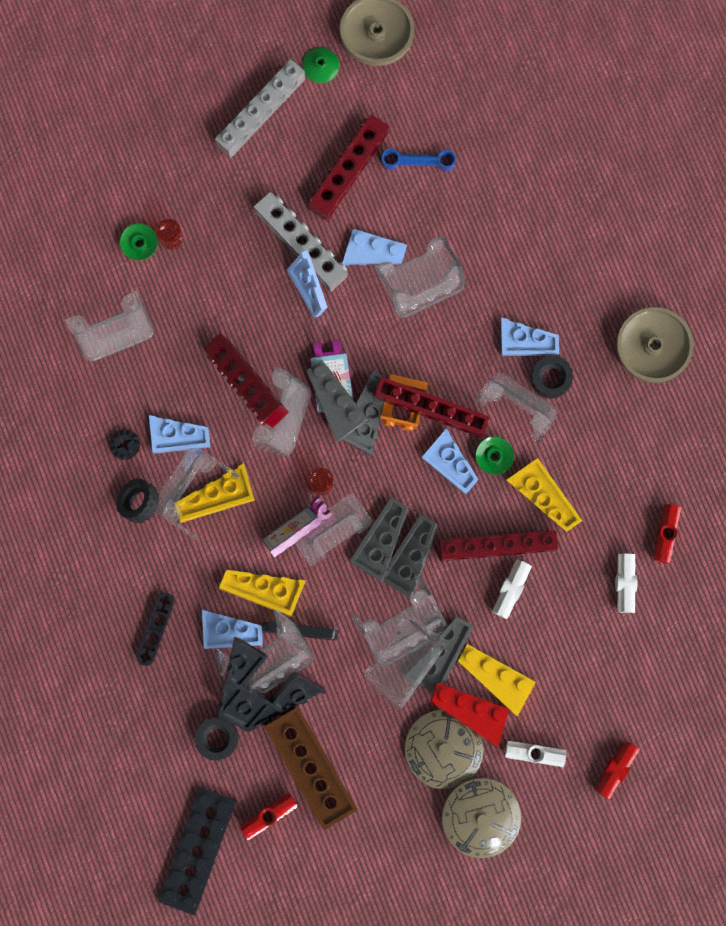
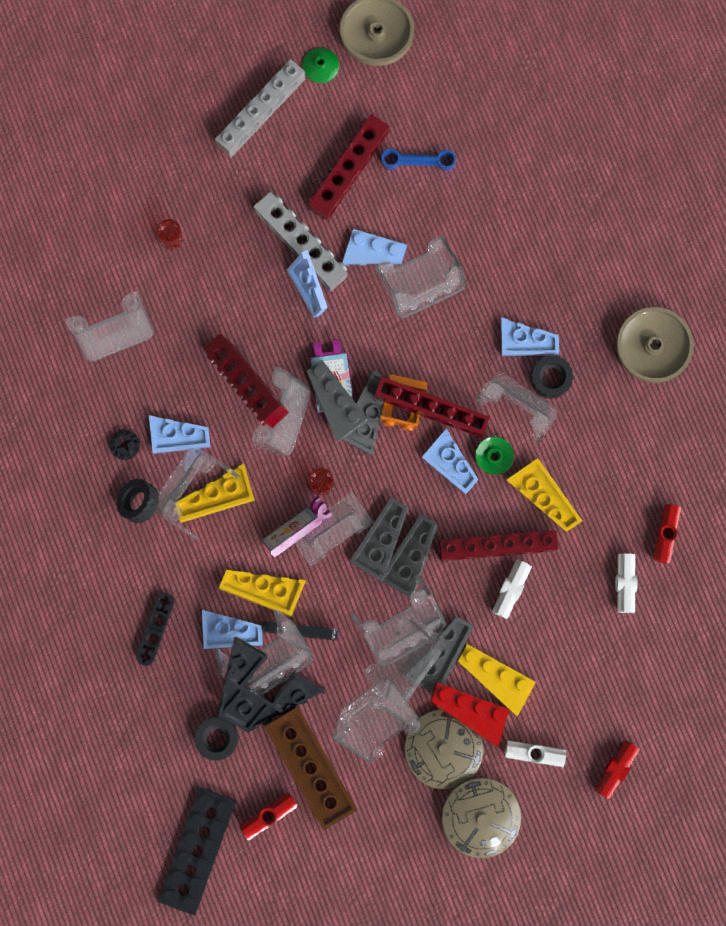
(132, 236): green dish -> none
(375, 719): none -> clear windscreen

